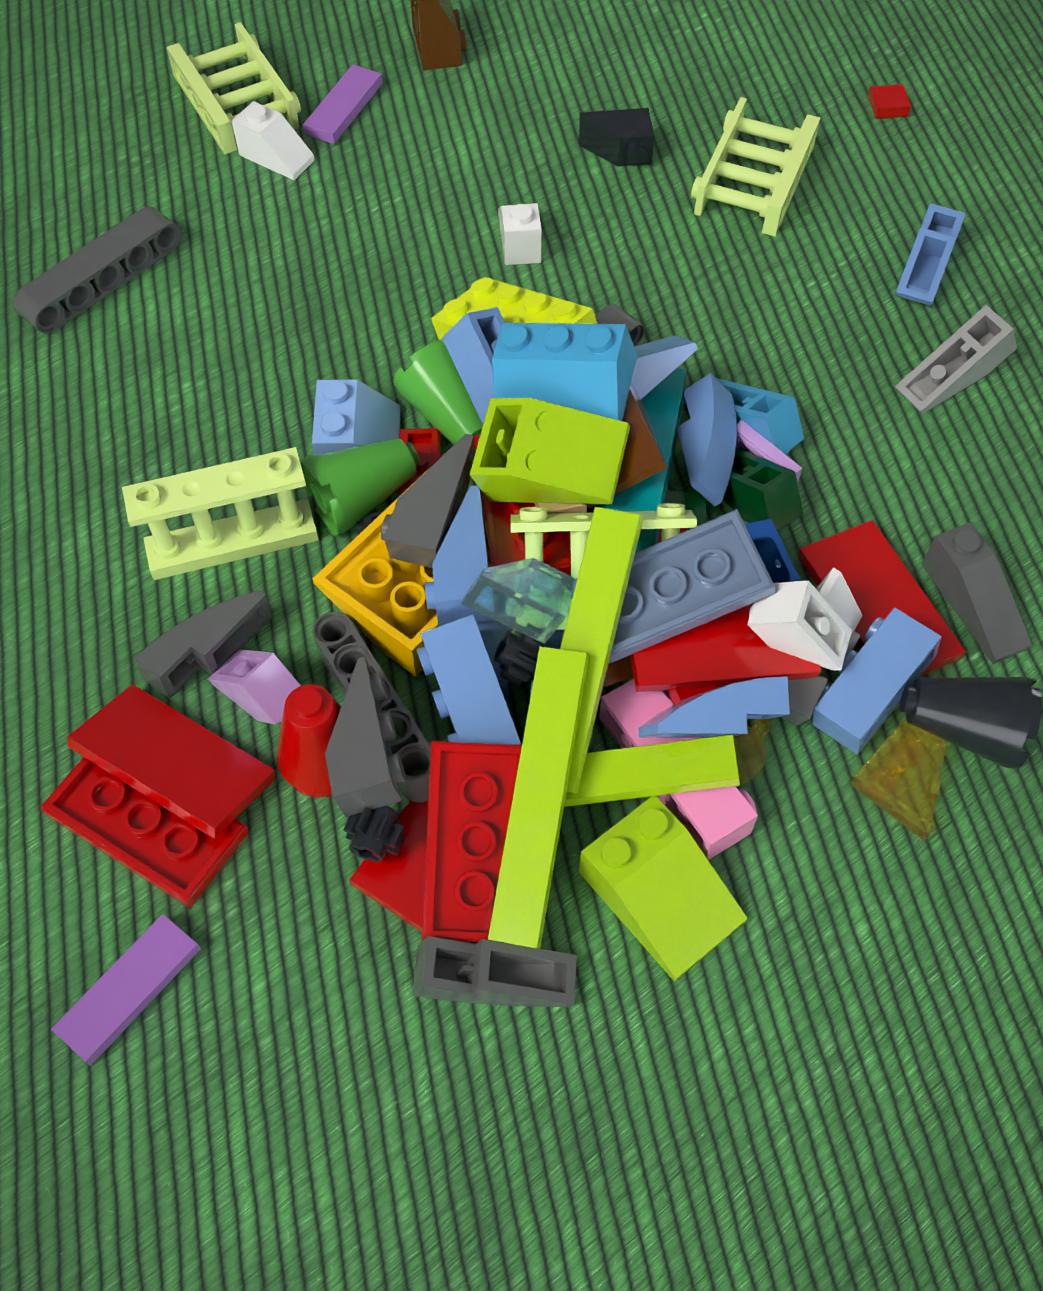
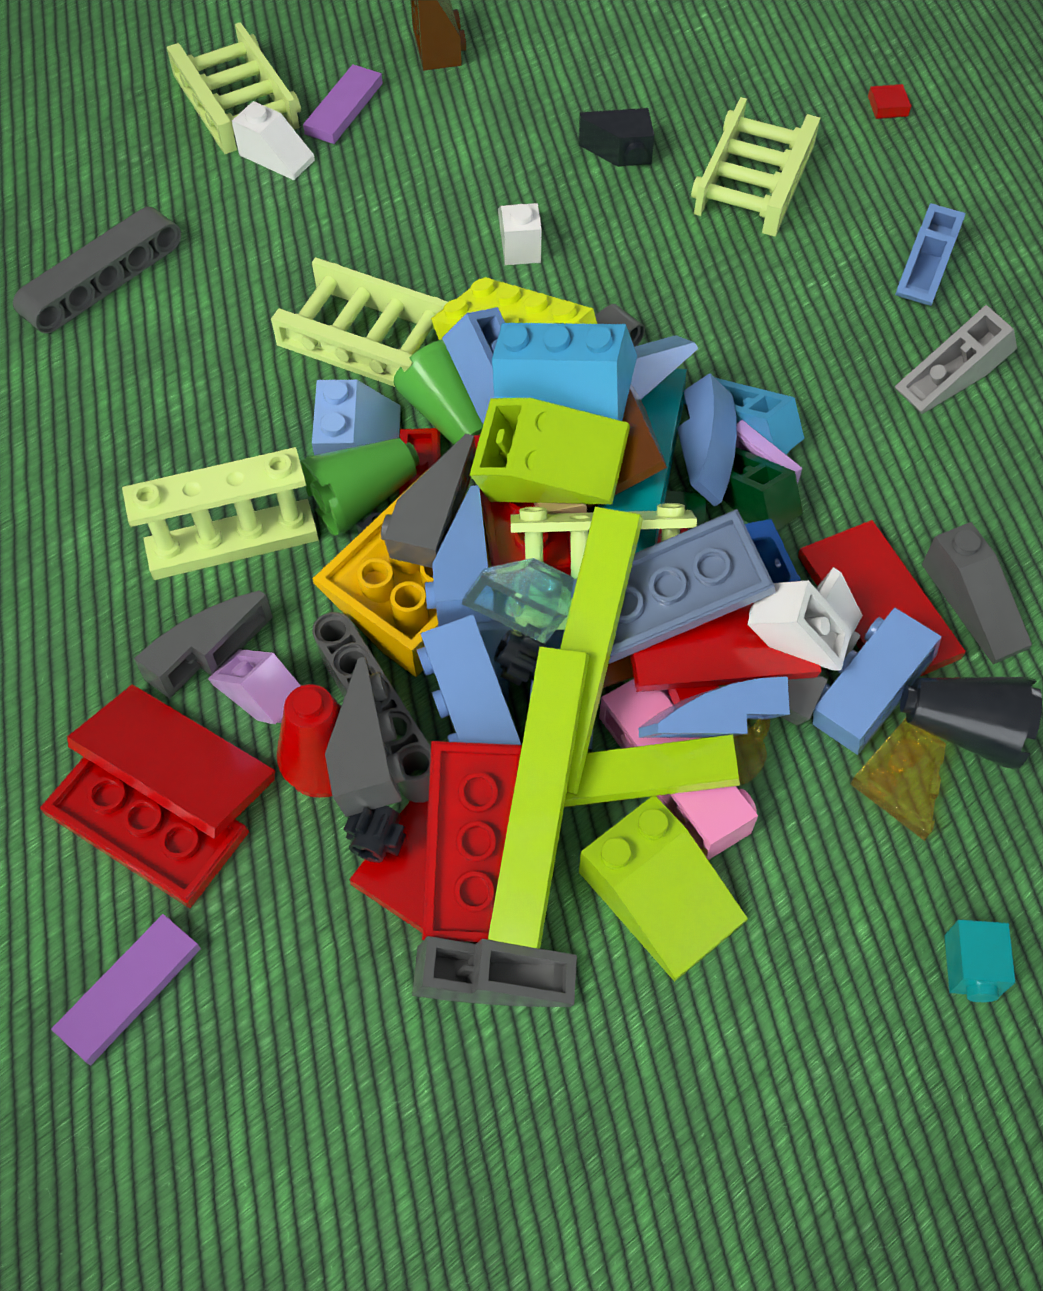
(347, 350): none -> yellowish green fence
(979, 959): none -> teal brick

